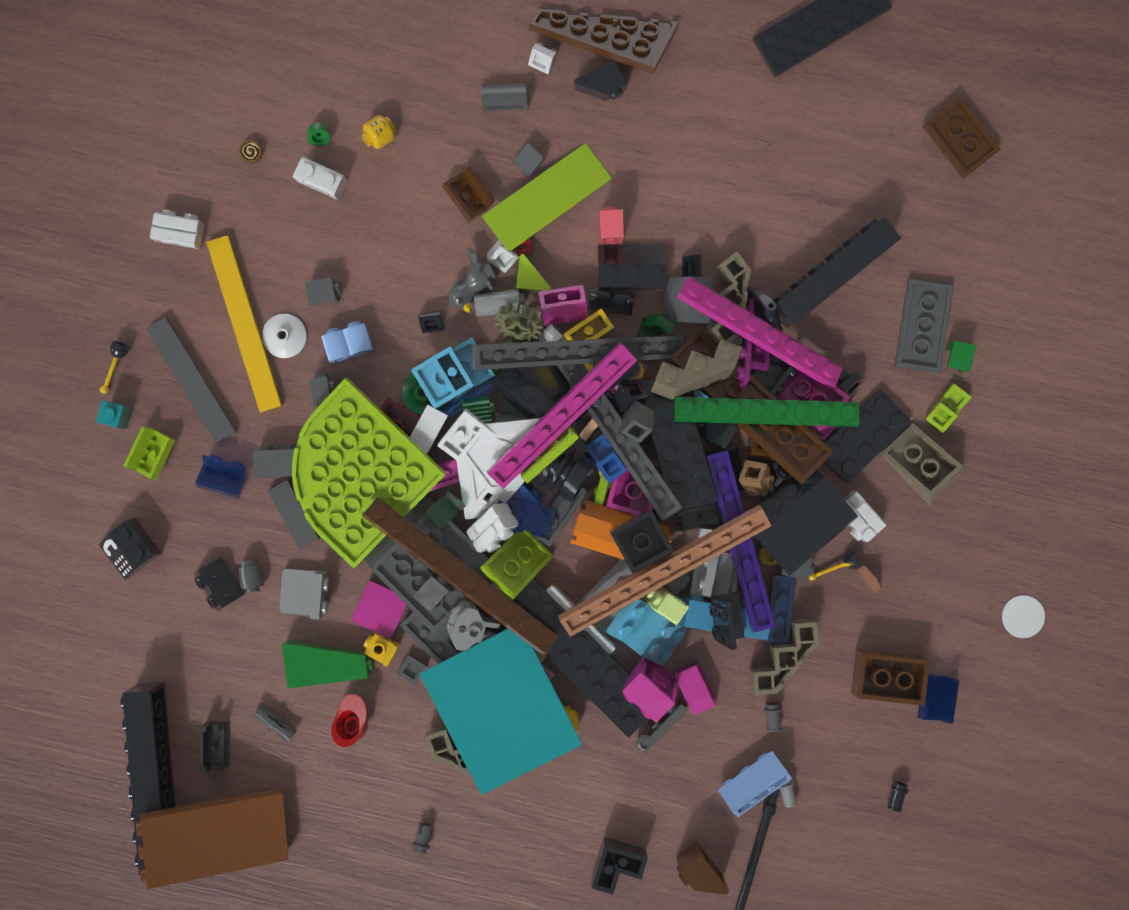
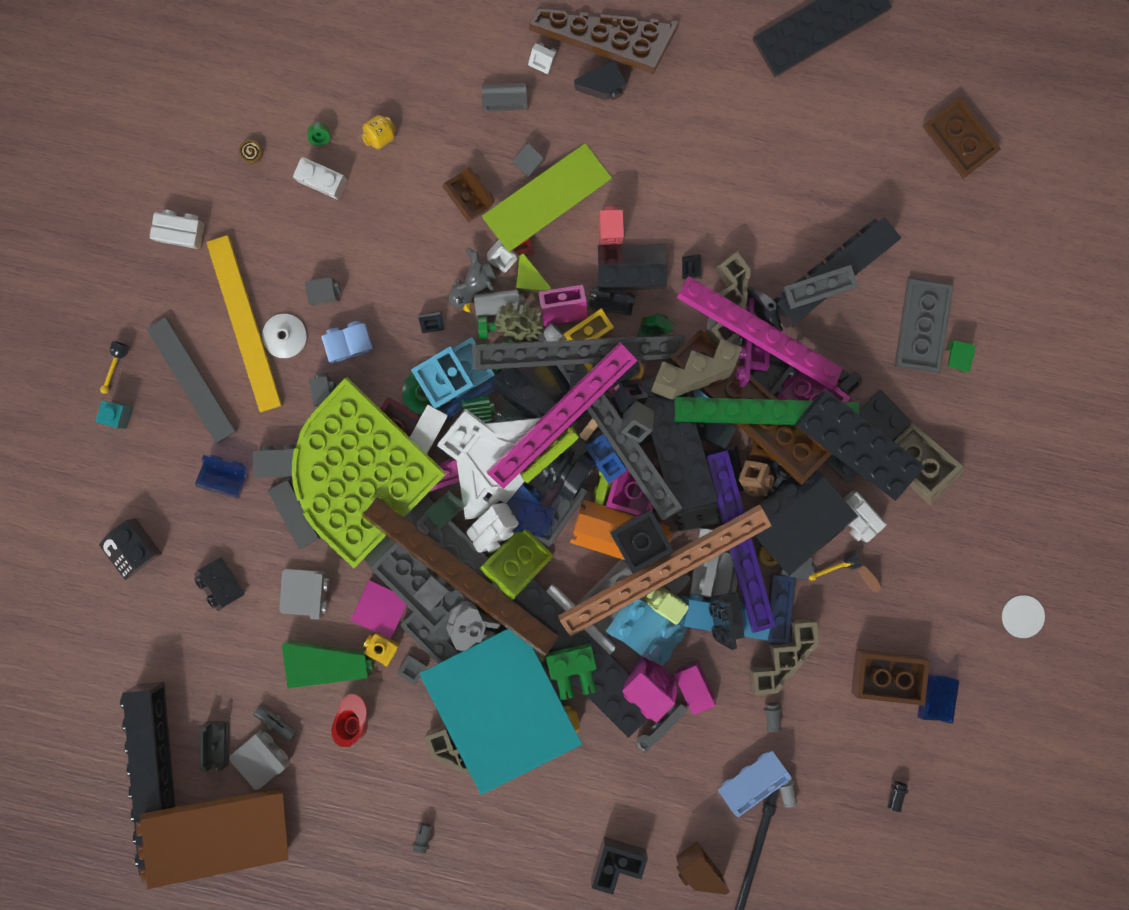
(149, 452): lime bracket -> none
(250, 576): dark grey brick -> none
(259, 759): none -> light grey bracket
(485, 326): none -> green tile
(572, 661): none -> green brick
(679, 311): dark grey slope -> none
(820, 287): none -> dark grey plate
(859, 444): none -> black plate
(948, 407): lime slope -> none

